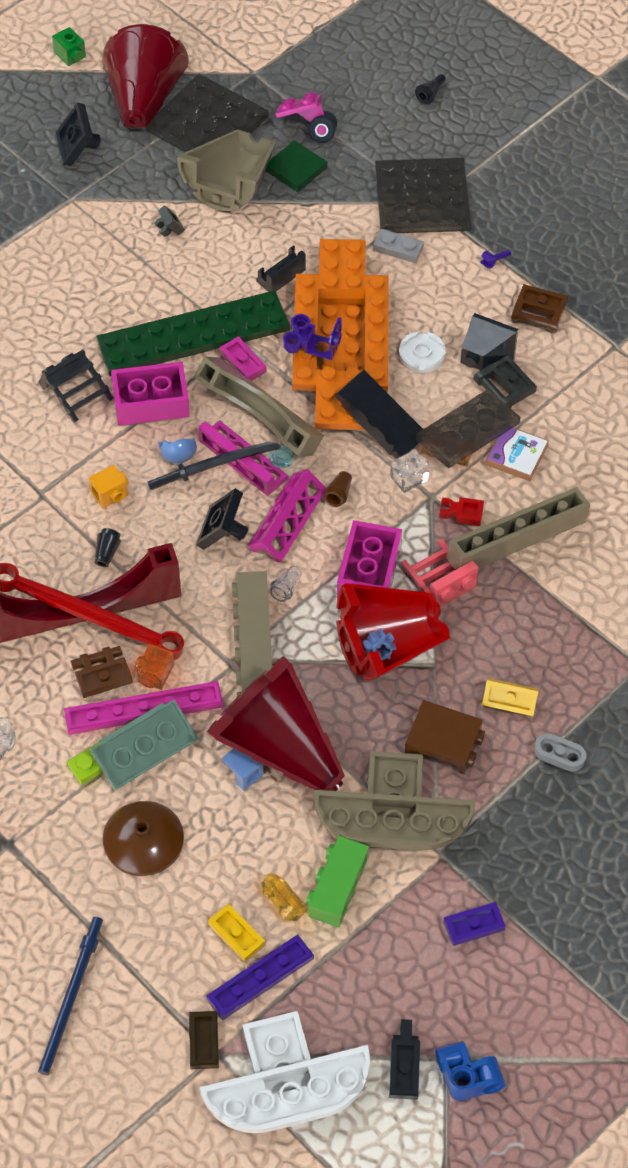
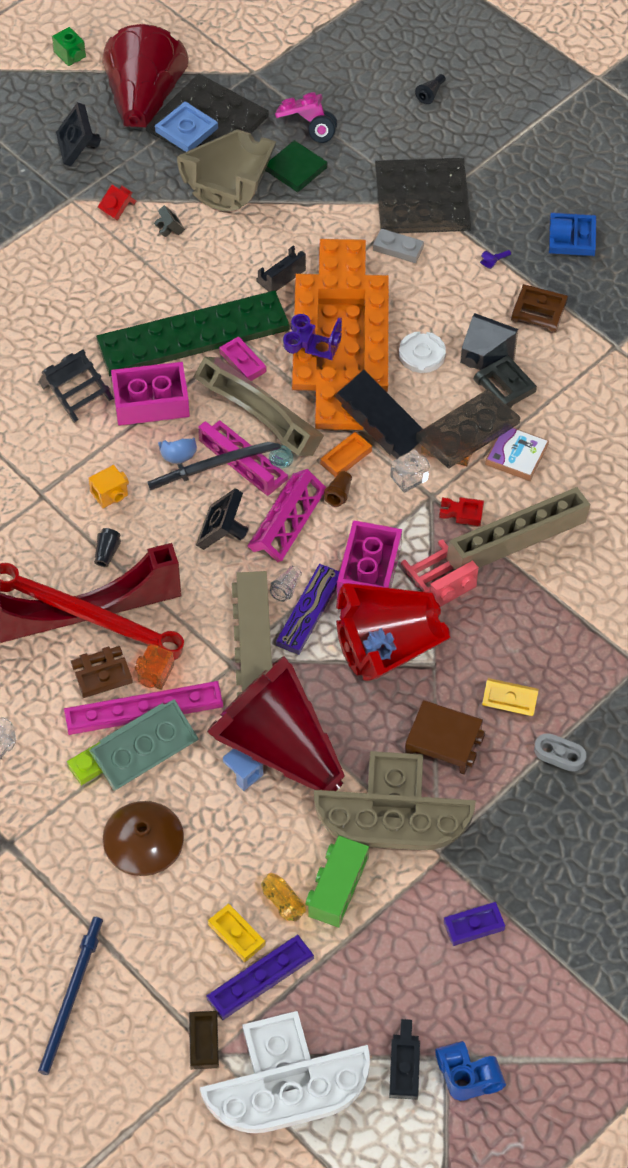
(116, 201): none -> red bracket
(186, 127): none -> medium blue tile
(308, 609): none -> dark purple tile
(346, 454): none -> orange tile
(572, 234): none -> blue plate

